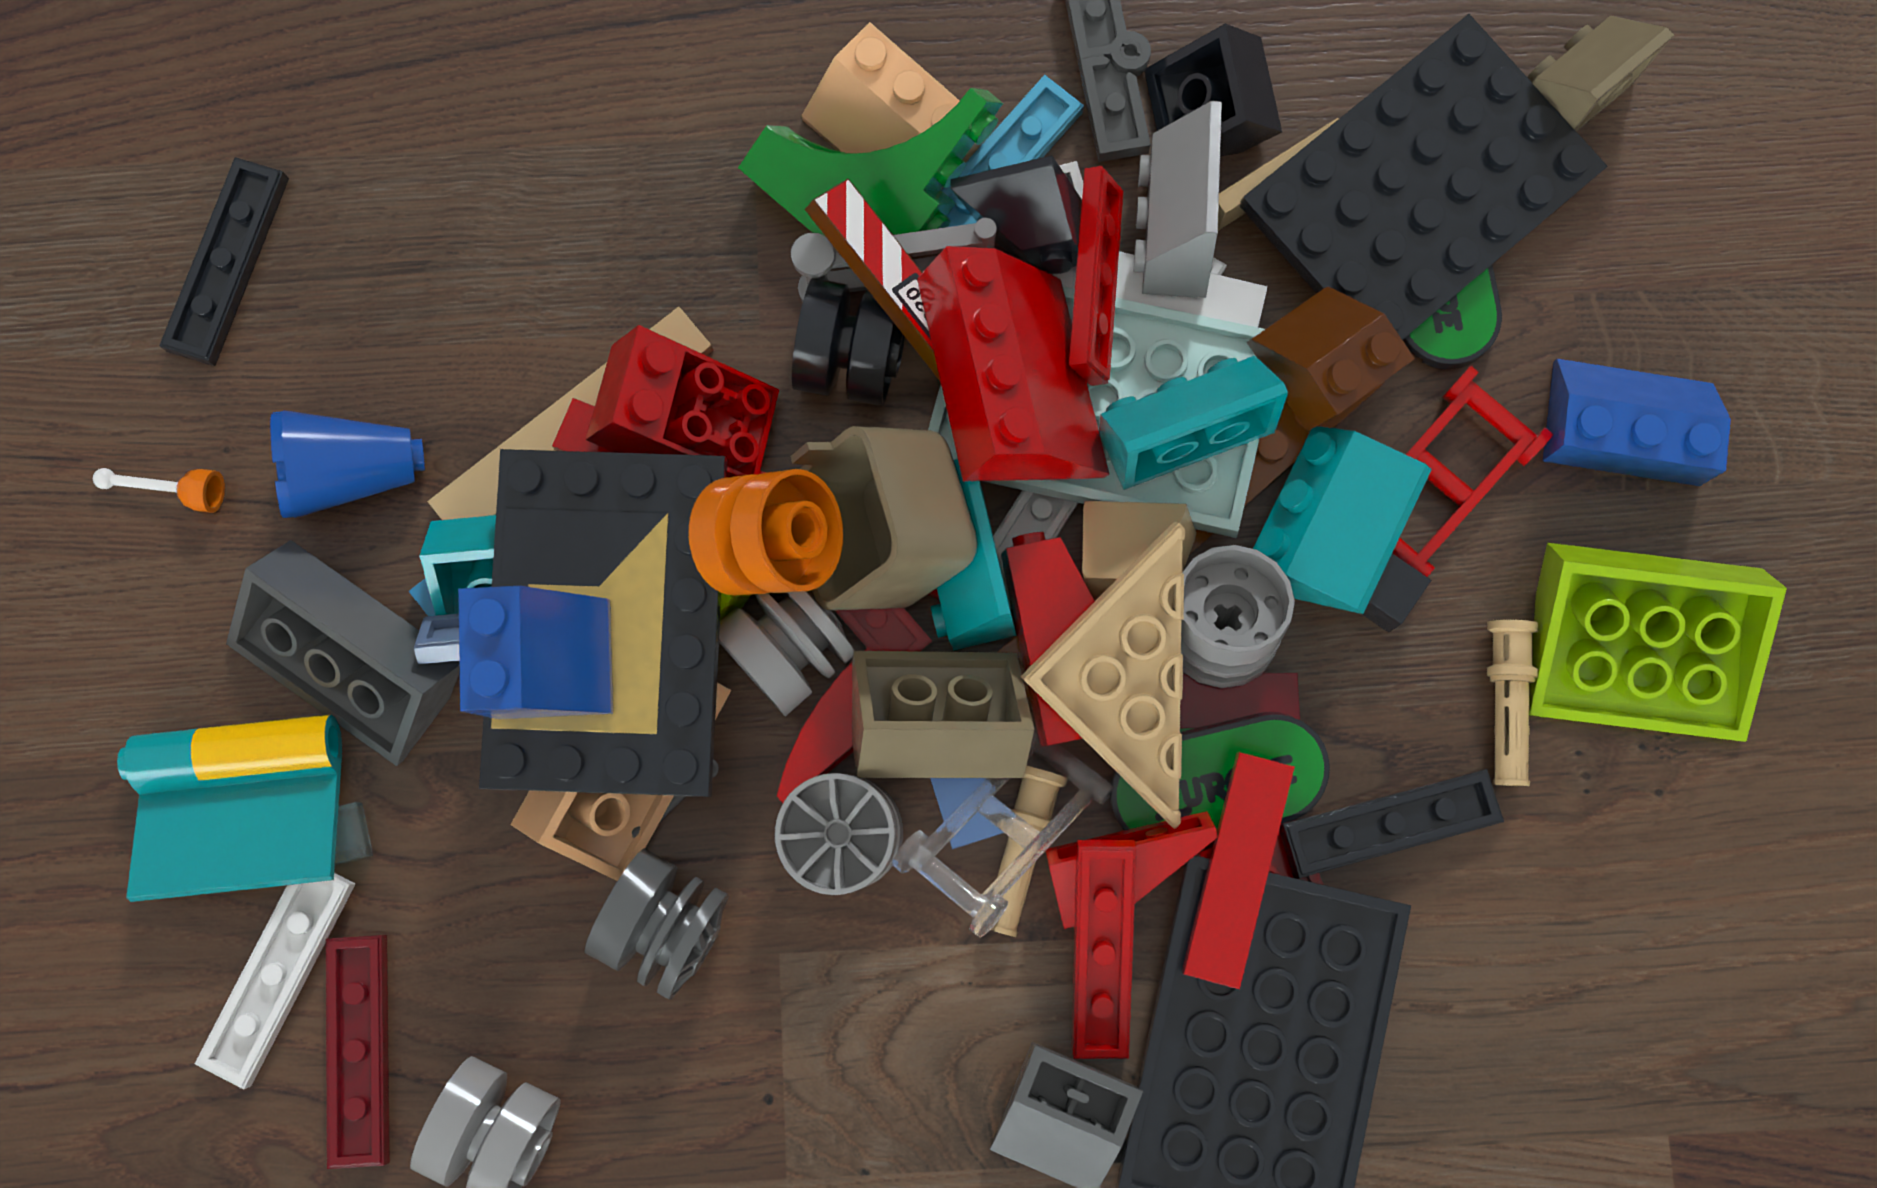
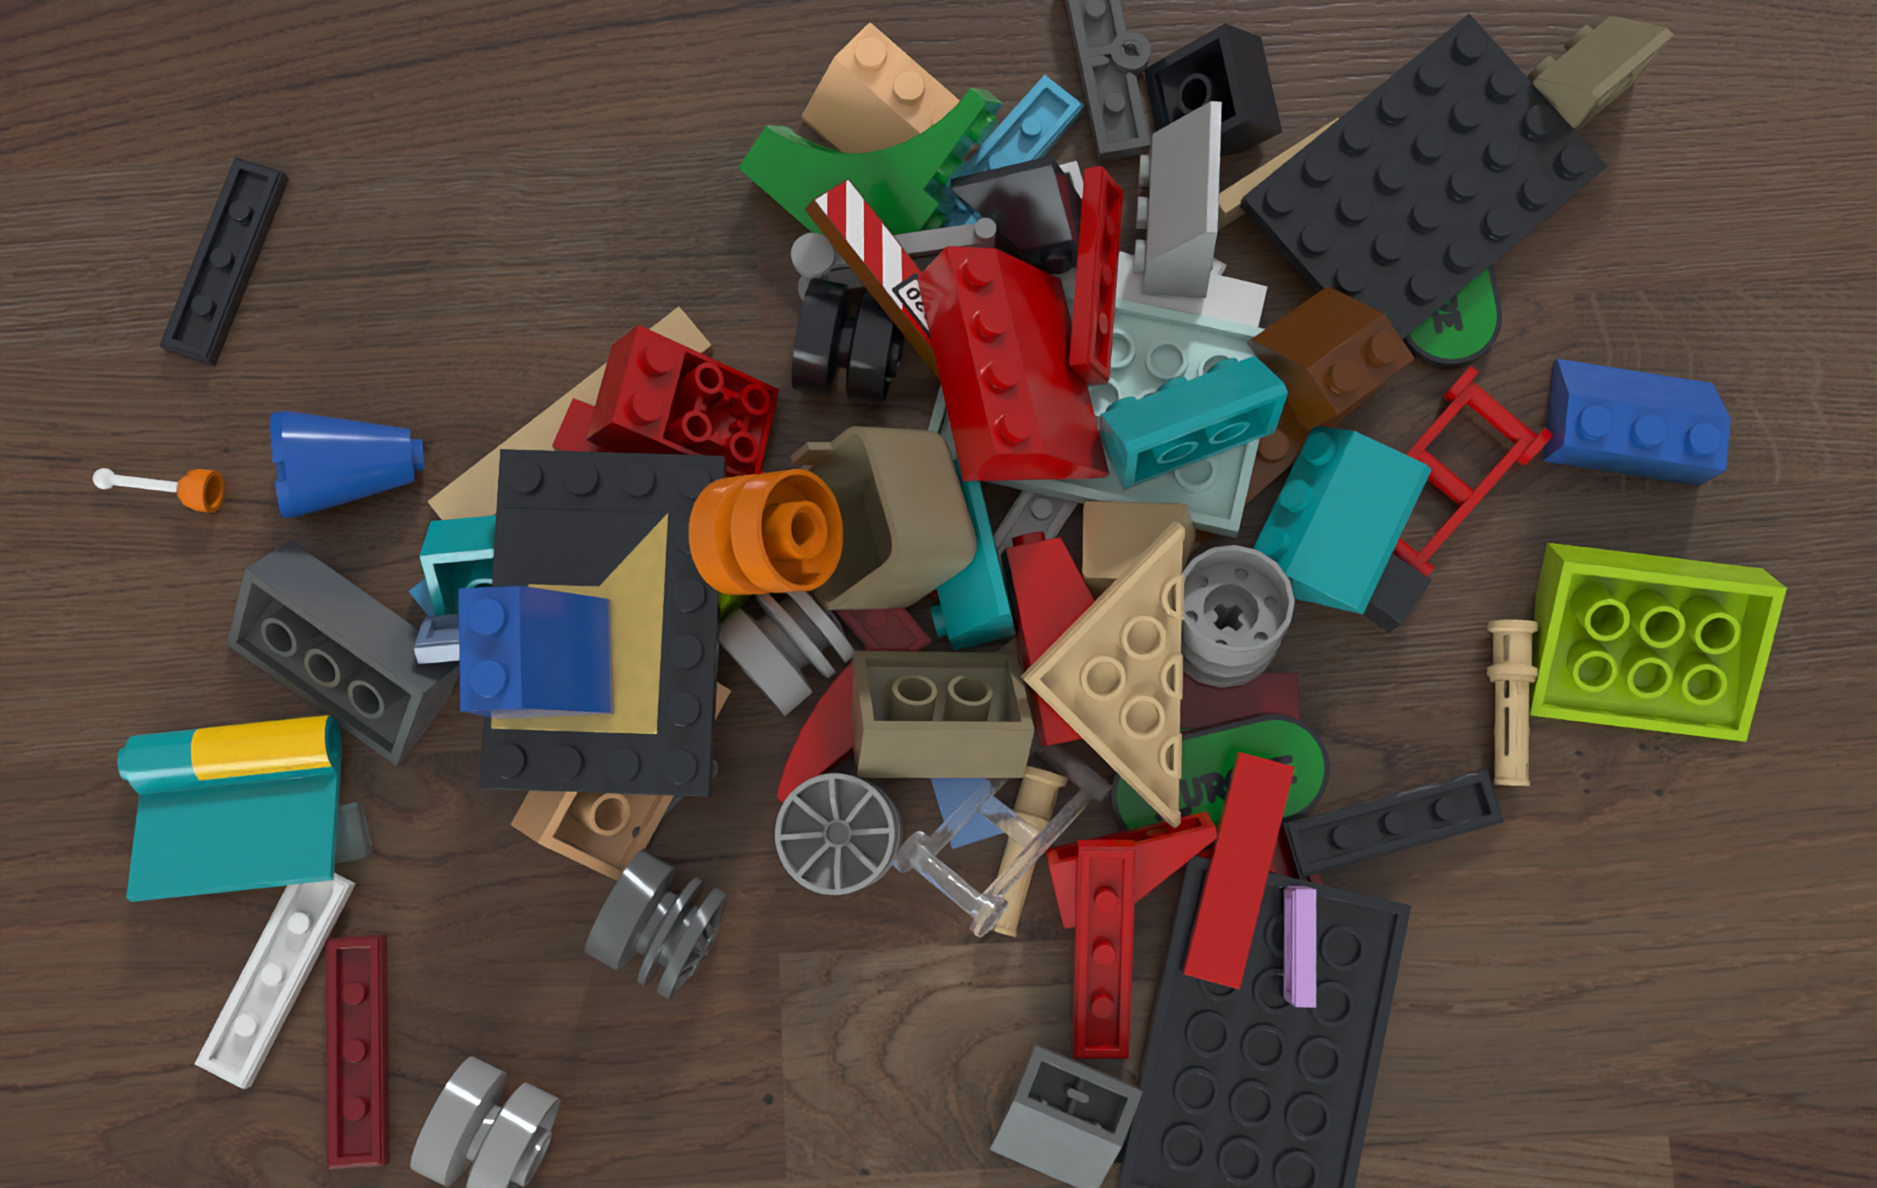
(1300, 946): none -> lavender tile

